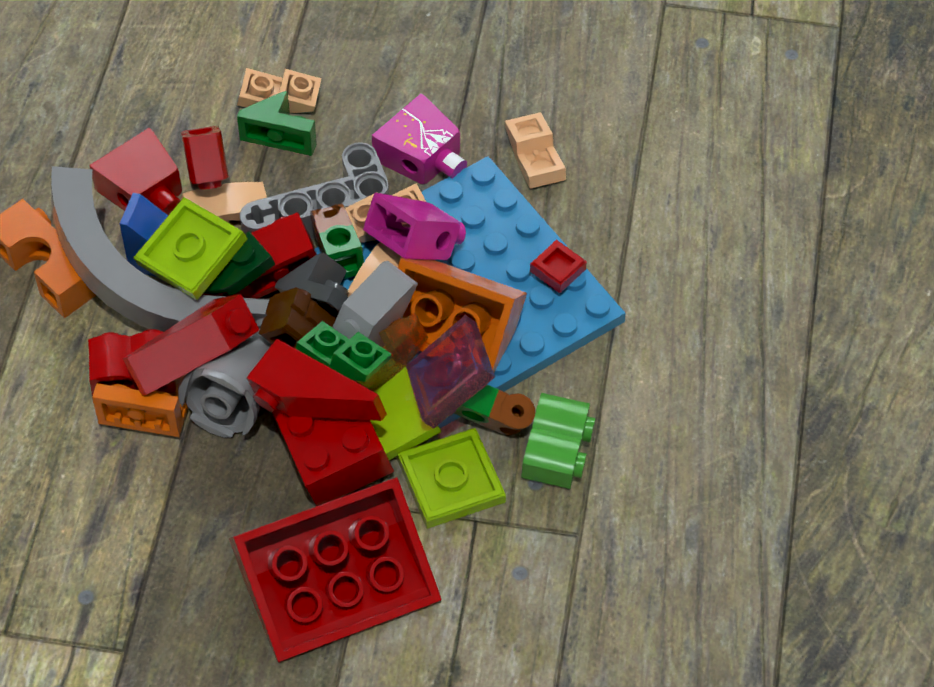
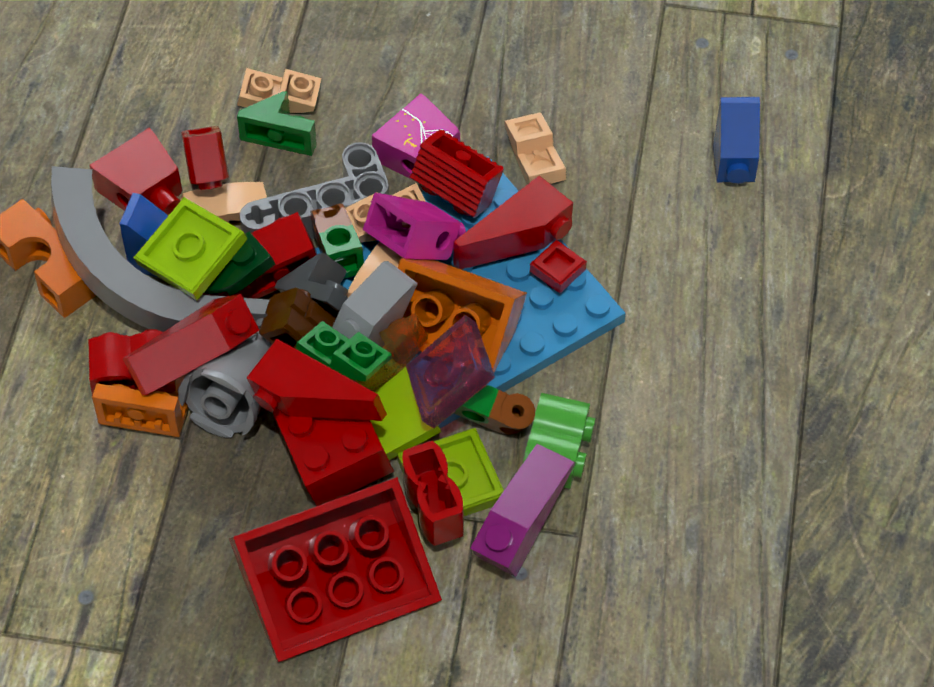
(433, 493): none -> red brick
(456, 173): none -> red brick
(517, 226): none -> red slope
(522, 510): none -> magenta slope
(737, 139): none -> blue slope

